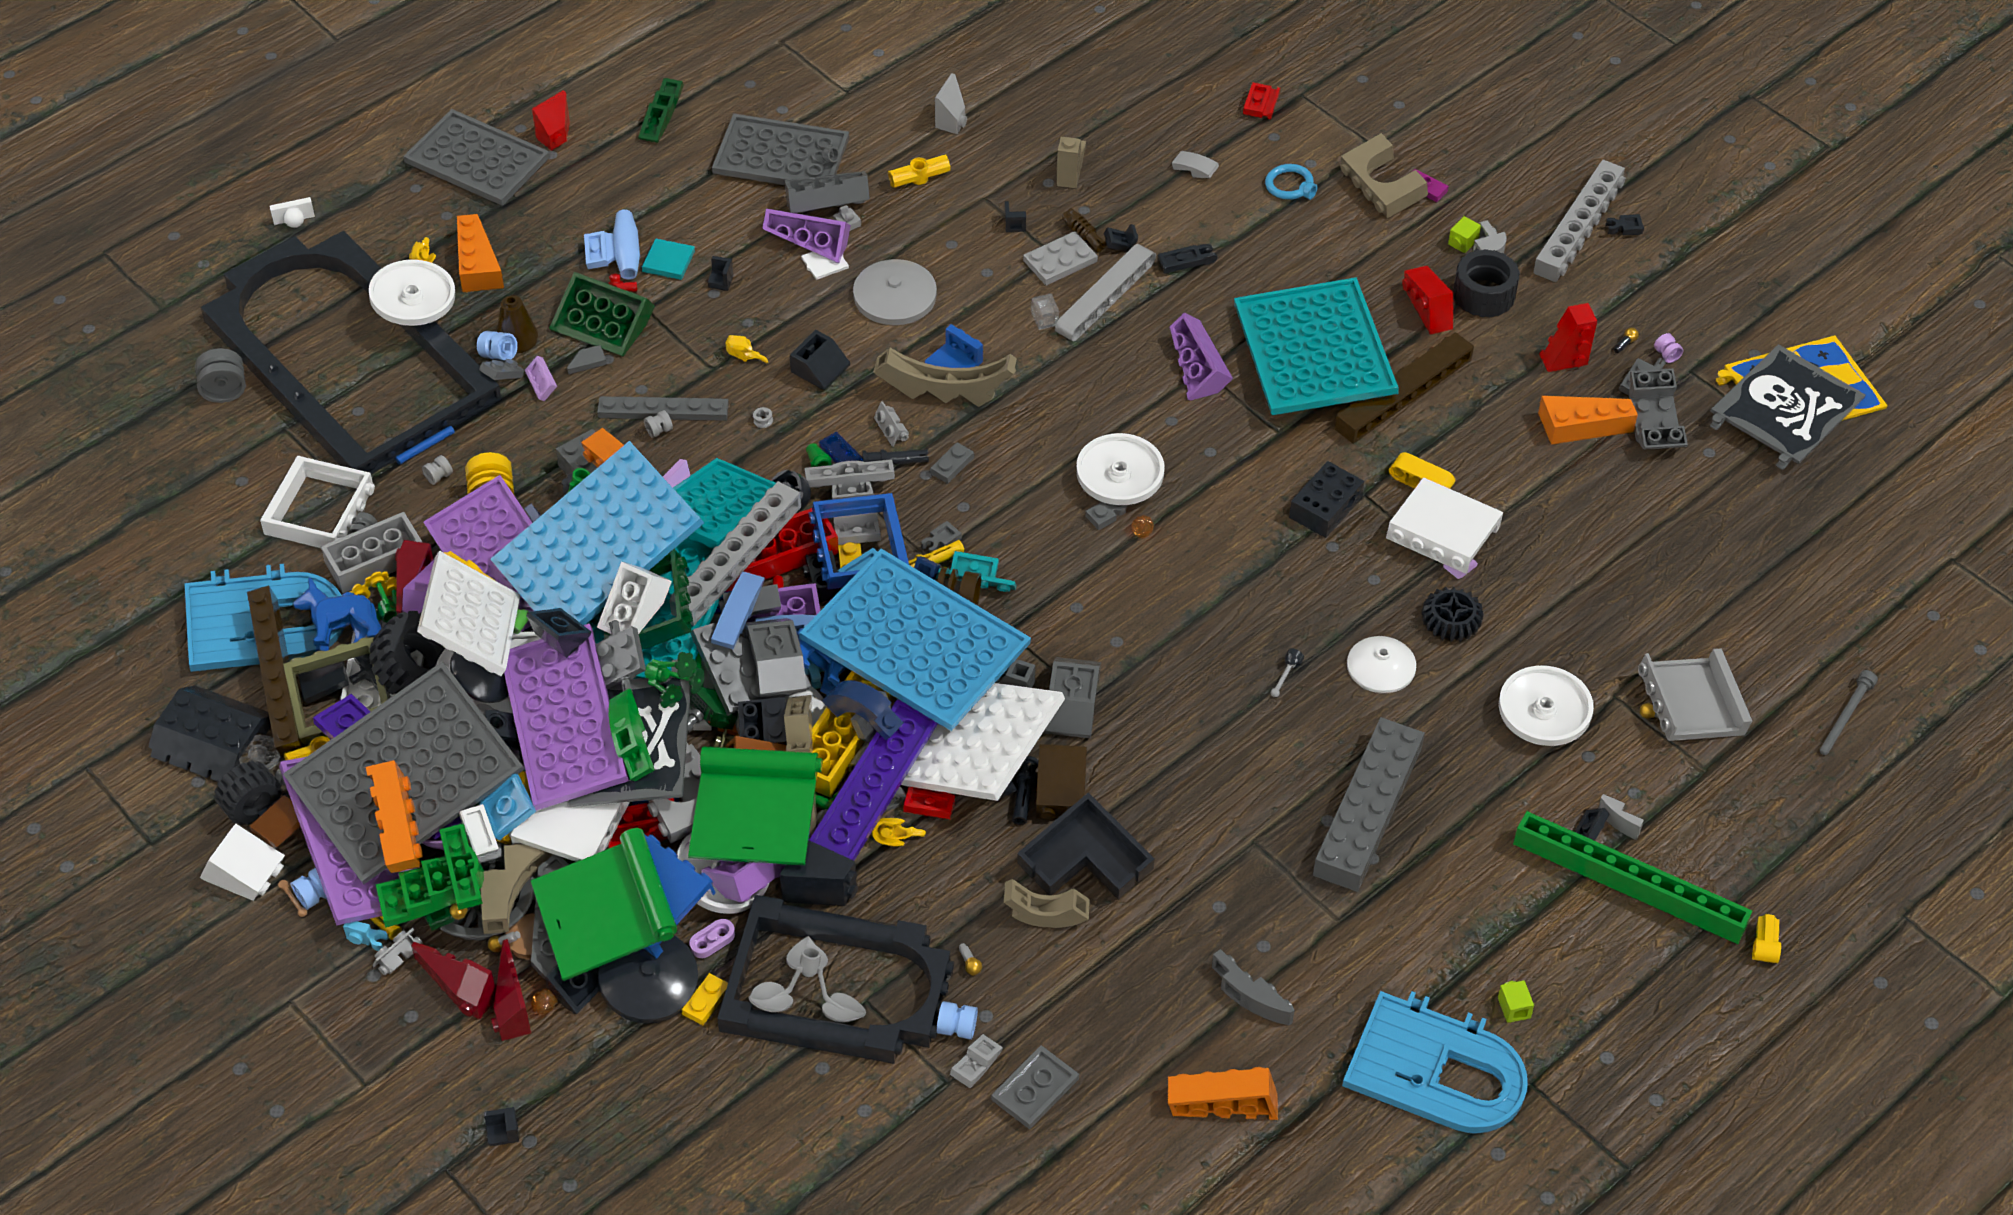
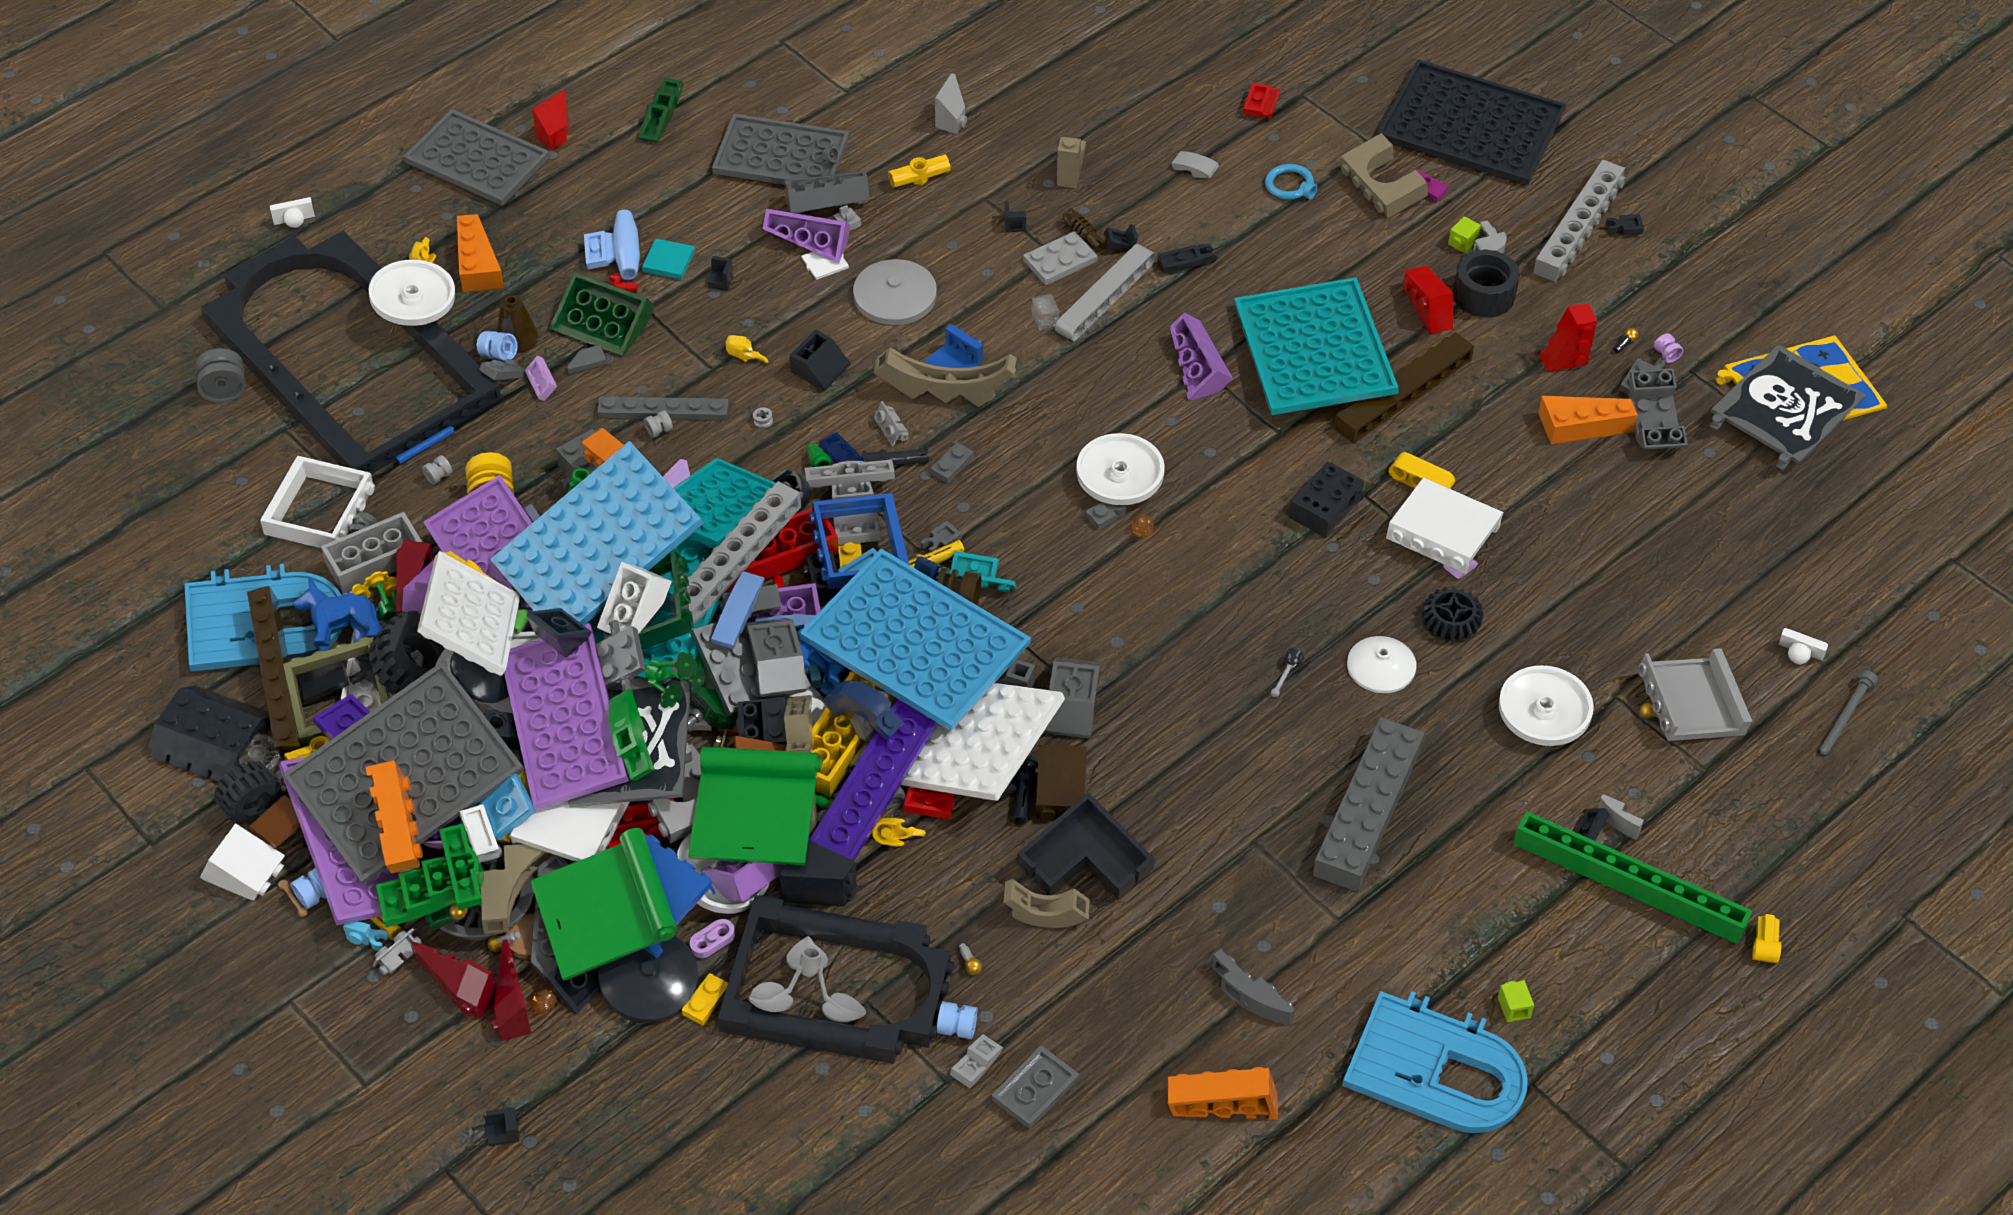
(1472, 121): none -> black plate
(1802, 646): none -> white tile

